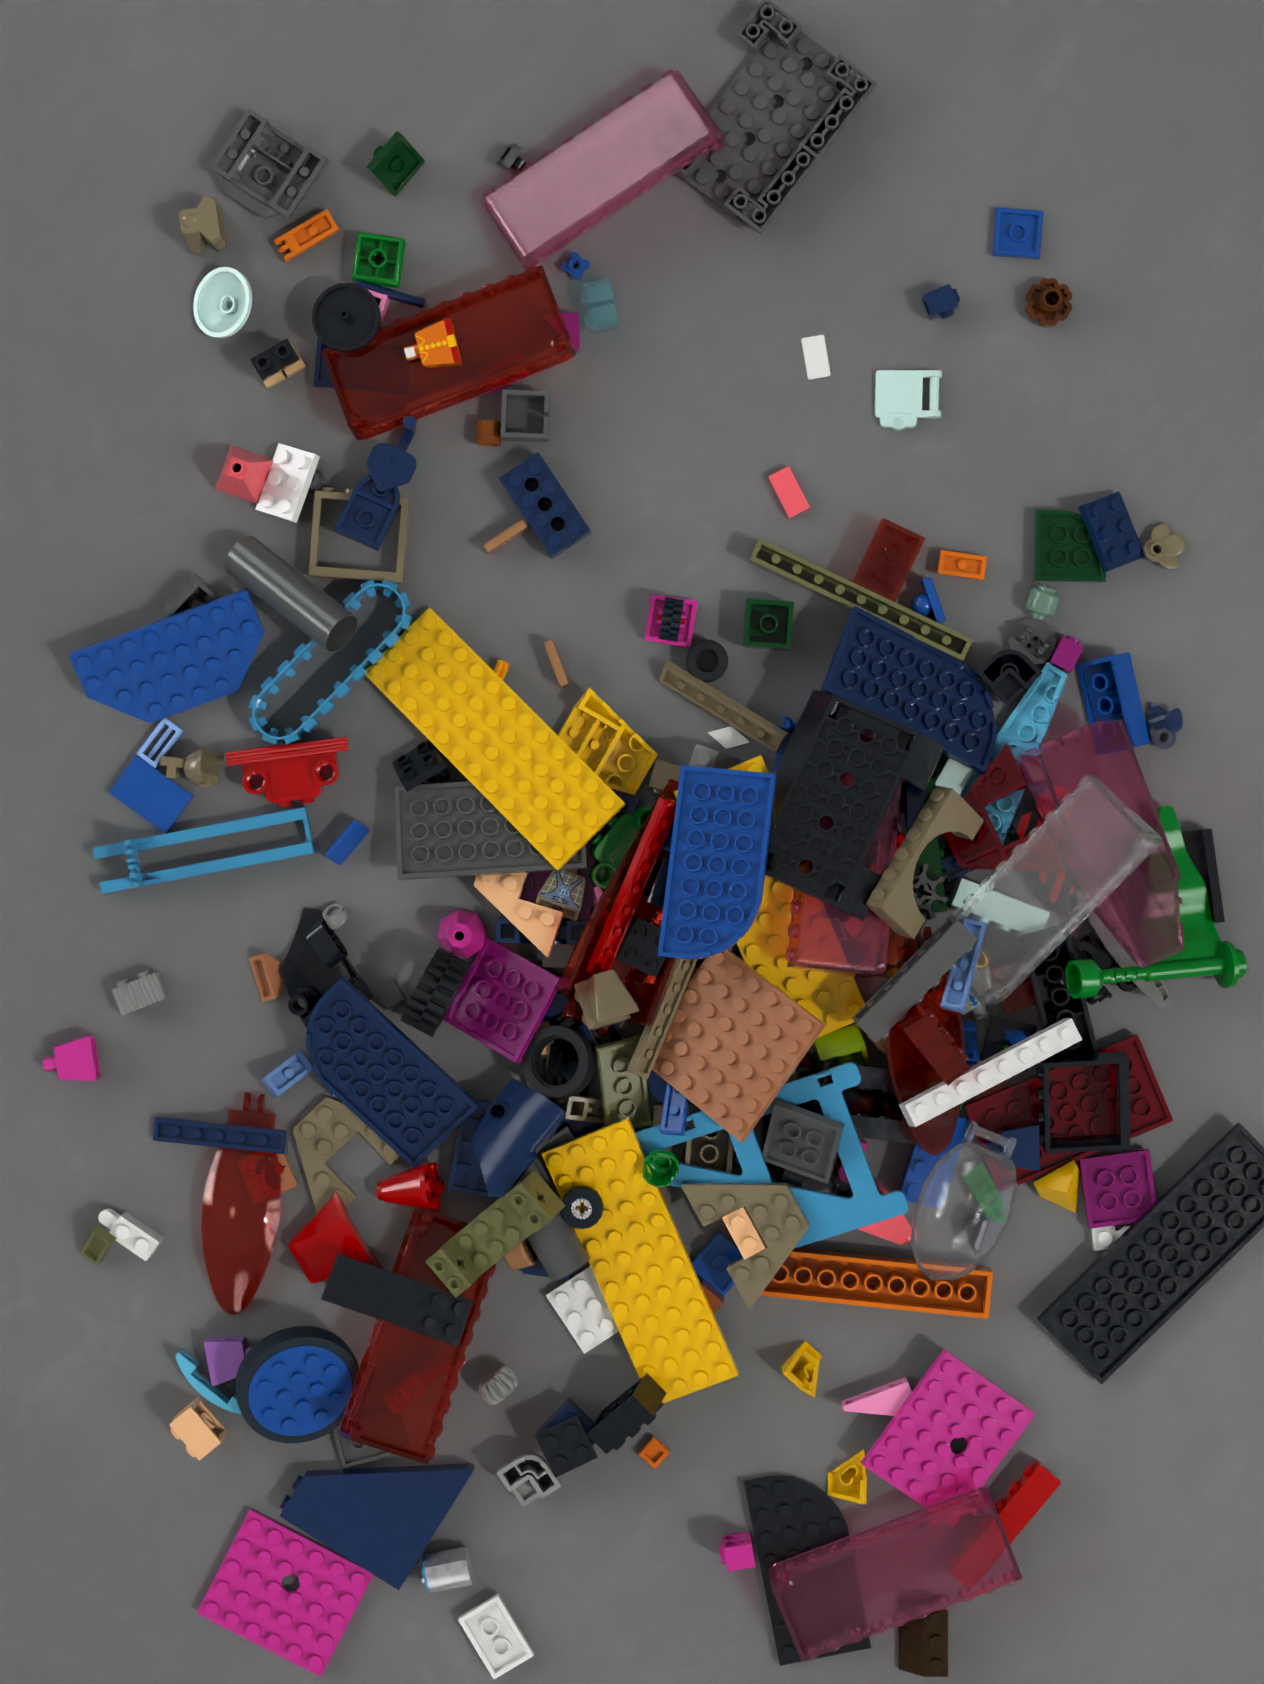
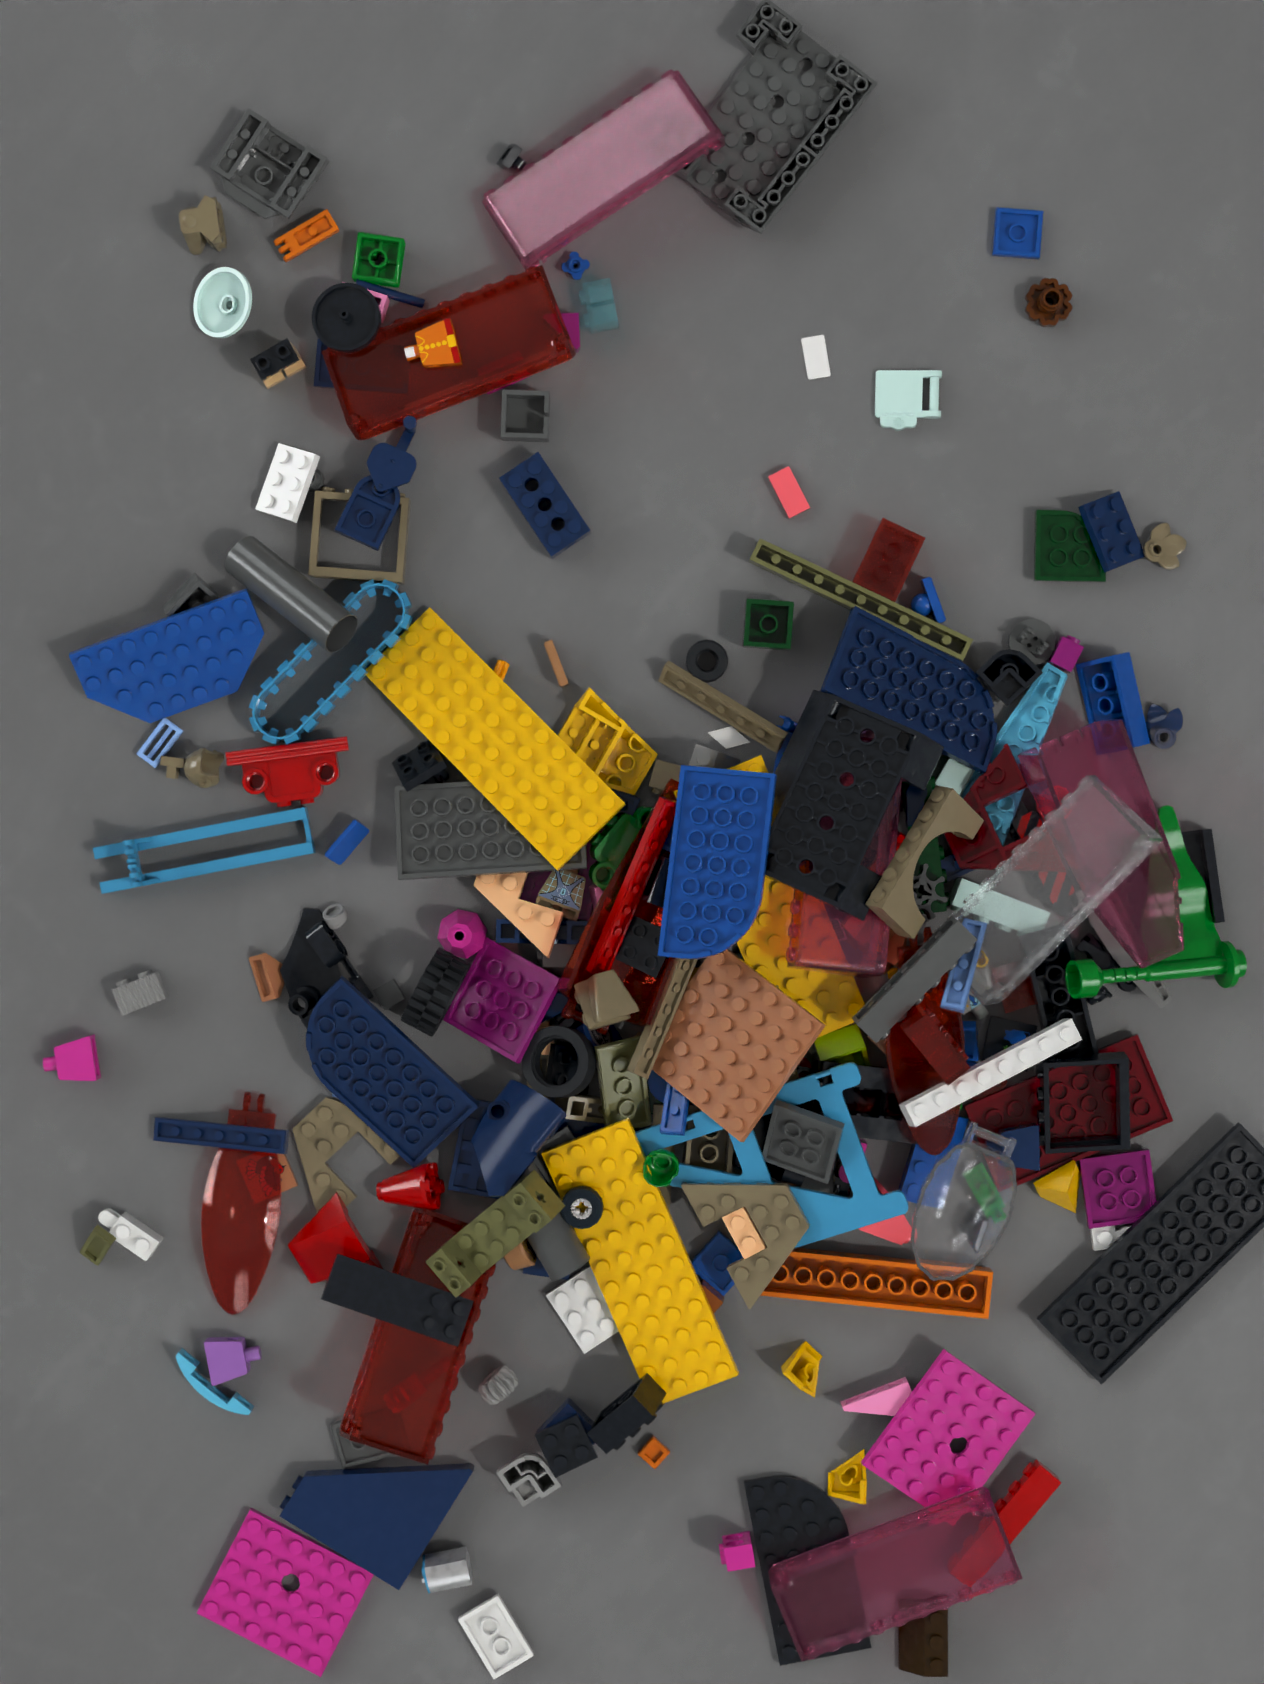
(151, 794): blue tile -> none
(198, 1429): light nougat brick -> none
(244, 474): coral slope -> none
(287, 1074): medium blue plate -> none
(296, 1384): blue wheel -> none
(395, 163): dark green tile -> none
(488, 433): dark orange piece -> none
(505, 537): medium nougat tile -> none
(671, 620): dark pink plate -> none
(941, 302): dark blue brick -> none
(961, 565): orange plate -> none
(1043, 601): sand green head -> none

